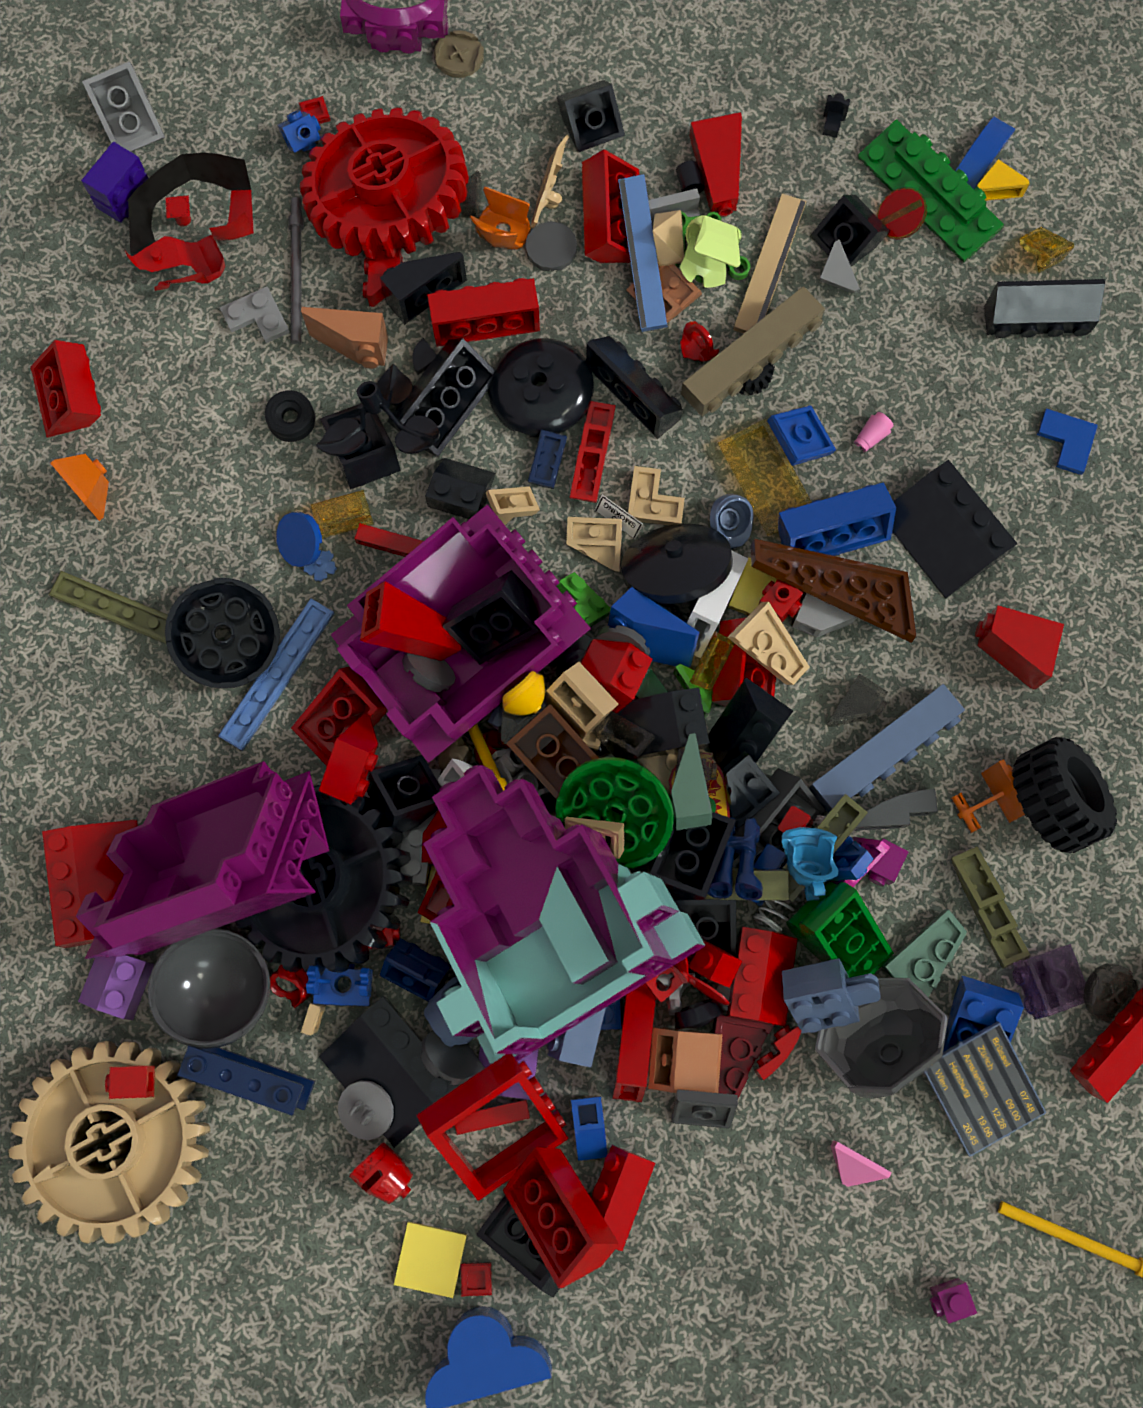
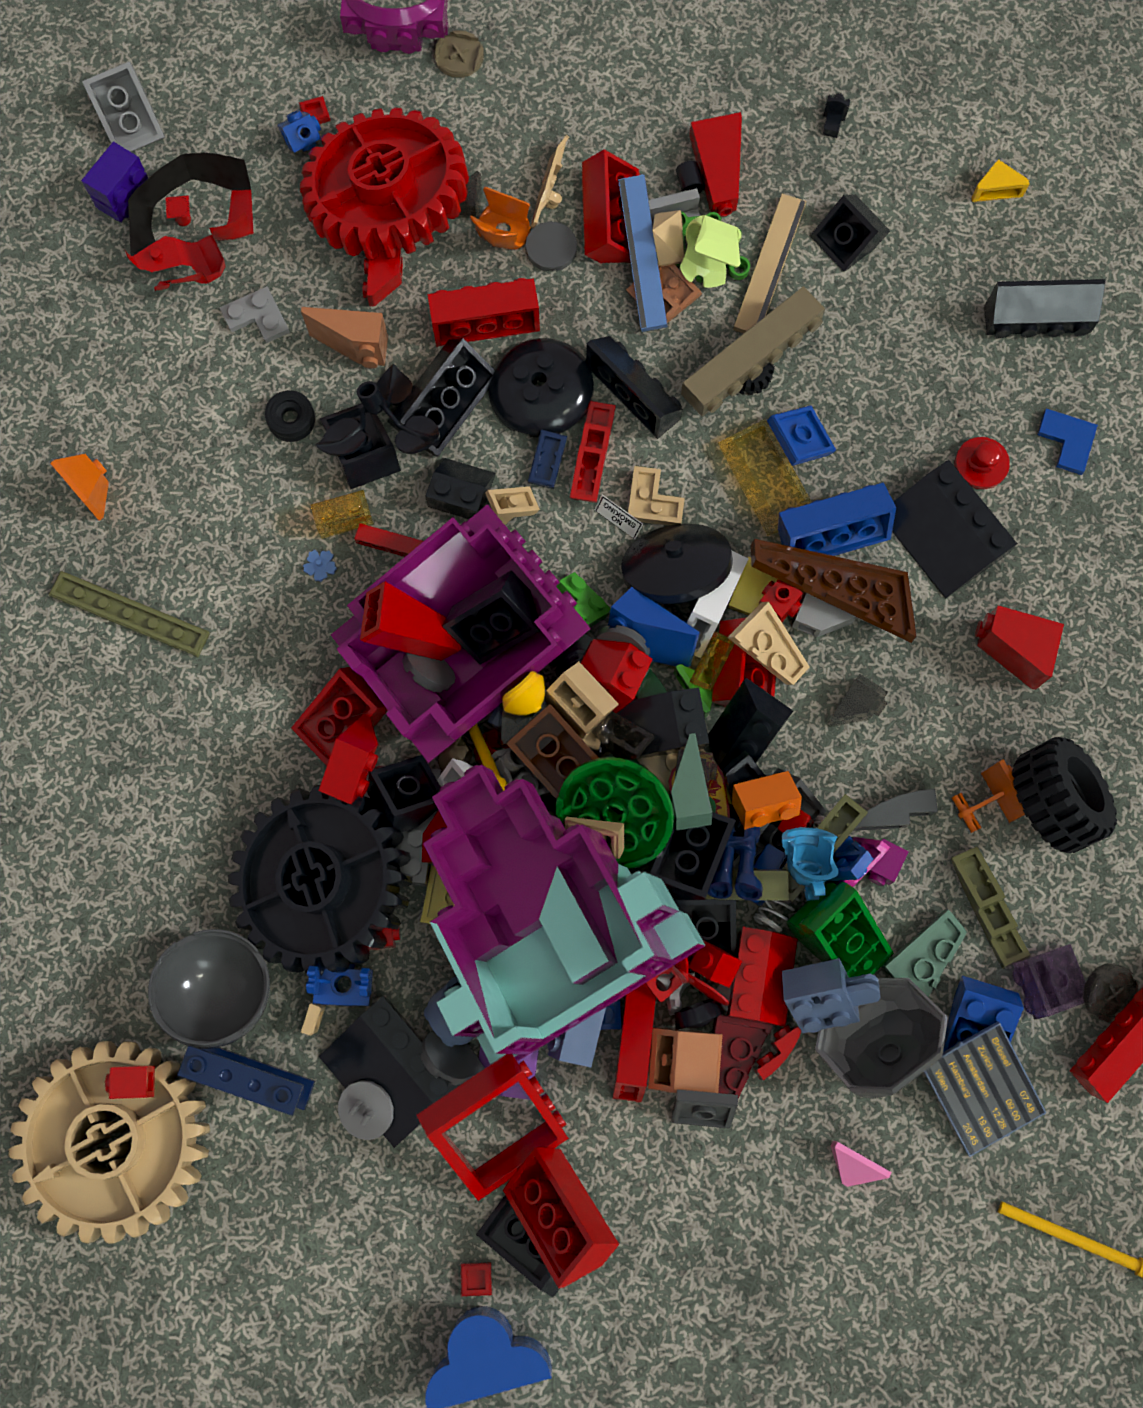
(65, 388): red slope -> none
(76, 868): red slope -> none
(116, 985): medium lavender slope -> none
(207, 861): magenta panel -> none
(217, 606): black brick -> none
(273, 681): medium blue tile -> none
(296, 224): flat silver bar -> none
(298, 978): red piece -> none
(299, 539): blue tile -> none
(394, 1176): red helmet -> none
(410, 282): black slope -> none
(415, 970): dark blue brick -> none
(422, 356): black tile -> none
(430, 1259): light yellow tile -> none
(435, 899): red slope -> none
(494, 1117): red piece -> none
(589, 1128): blue slope -> none
(591, 115): black slope -> none
(596, 539): tan wing -> none
(621, 1190): red brick -> none
(693, 345): red piece -> none
(730, 512): sand blue hat -> none
(766, 800): none -> orange brick
(838, 270): light grey slope -> none
(874, 431): bright pink cone -> none
(888, 747): sand blue brick -> none
(903, 212): red piece -> none
(952, 1301): magenta brick -> none
(954, 208): green plate -> none
(982, 462): none -> red plate
(985, 150): blue slope -> none
(1047, 247): clear yellow slope -> none

